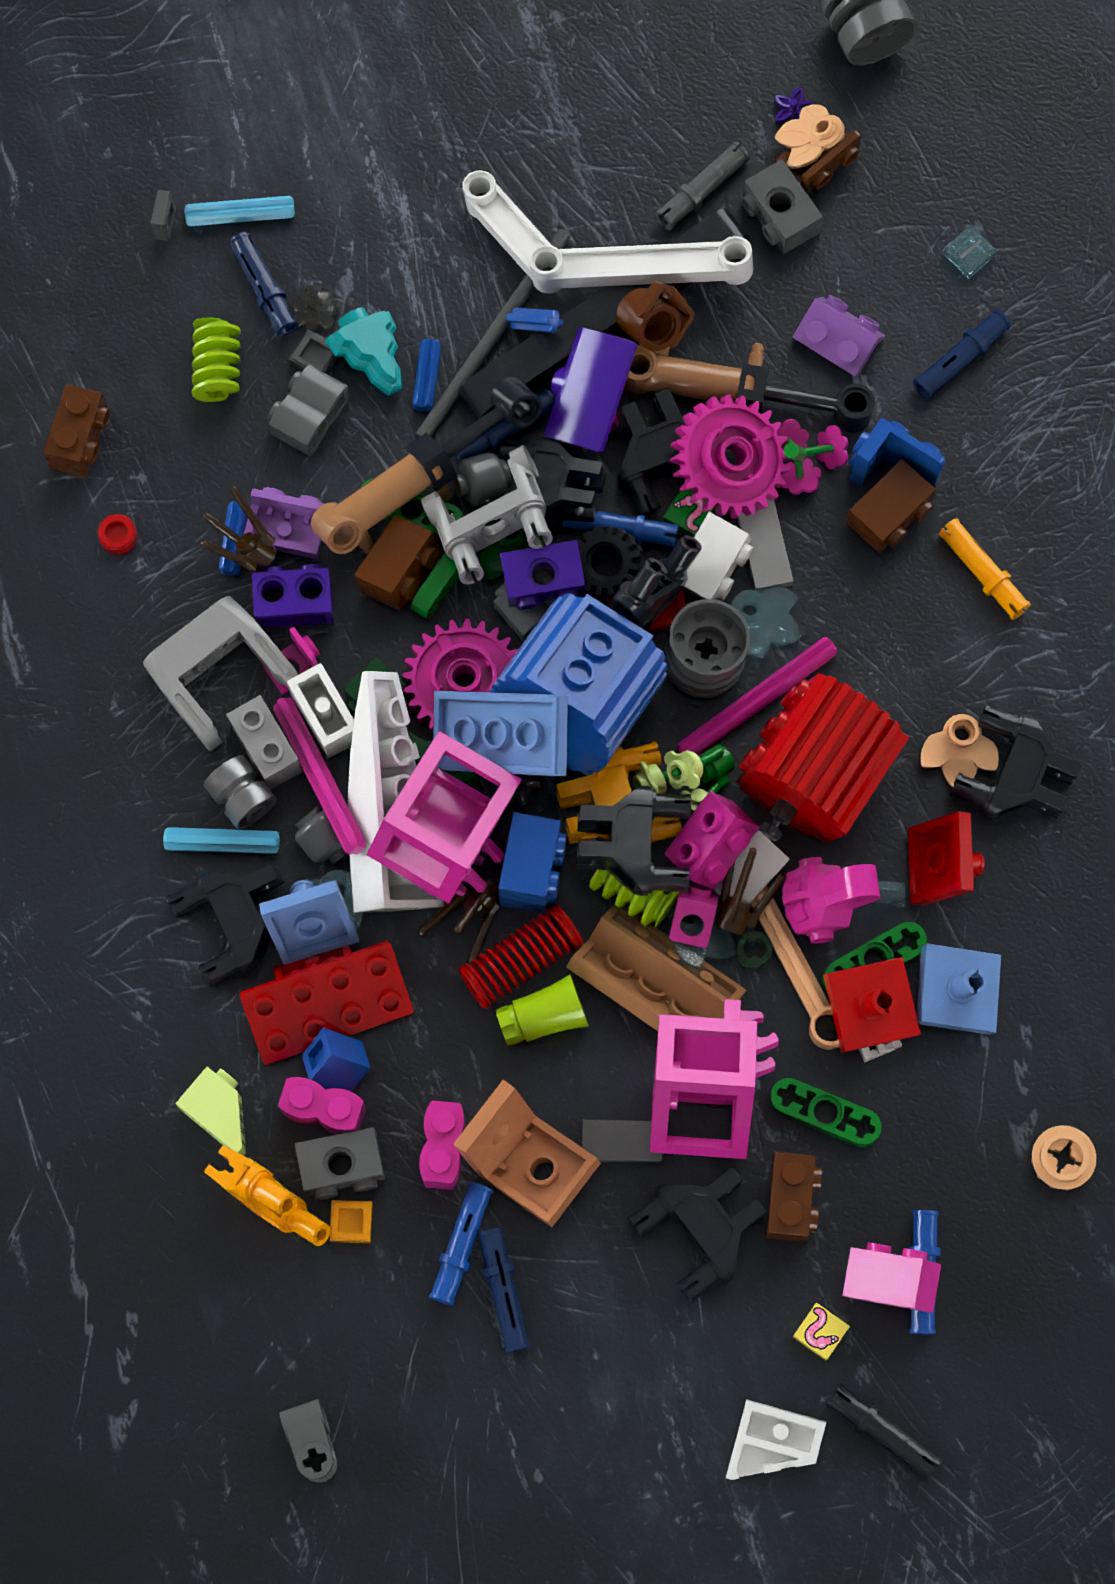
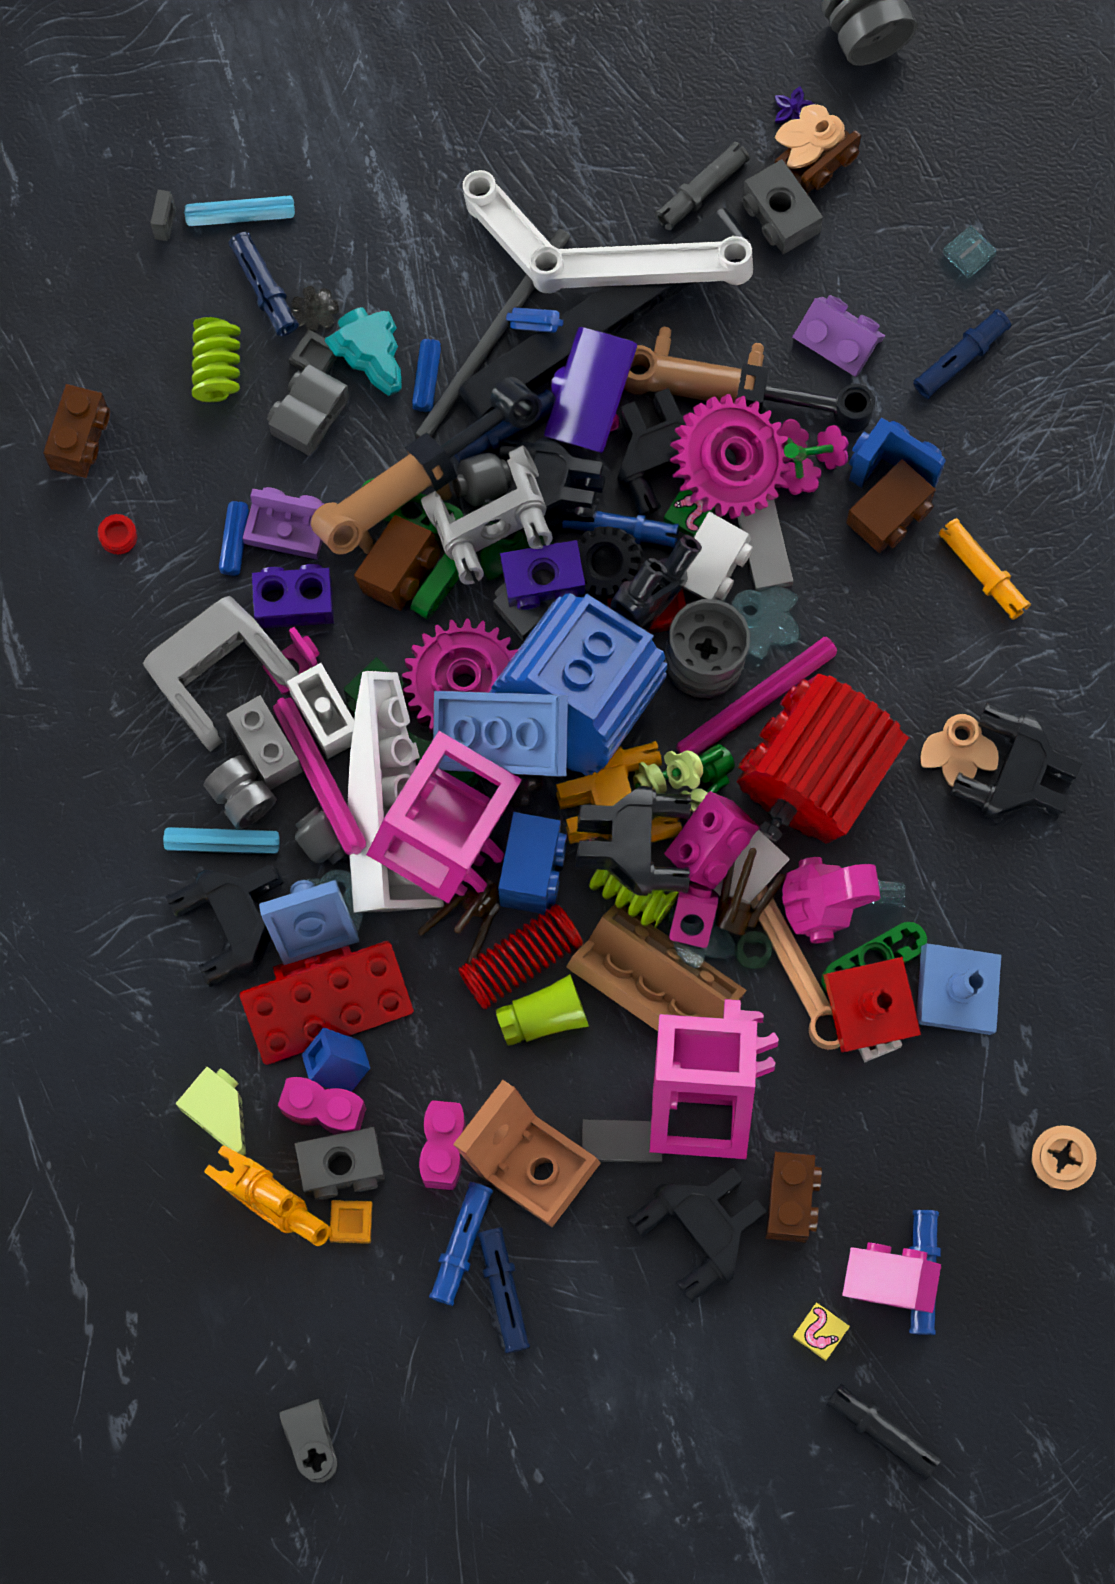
(254, 550): dark brown plant -> none
(652, 319): reddish brown piece -> none
(773, 1440): white wing -> none
(801, 1091): green beam -> none
(942, 859): red tile -> none

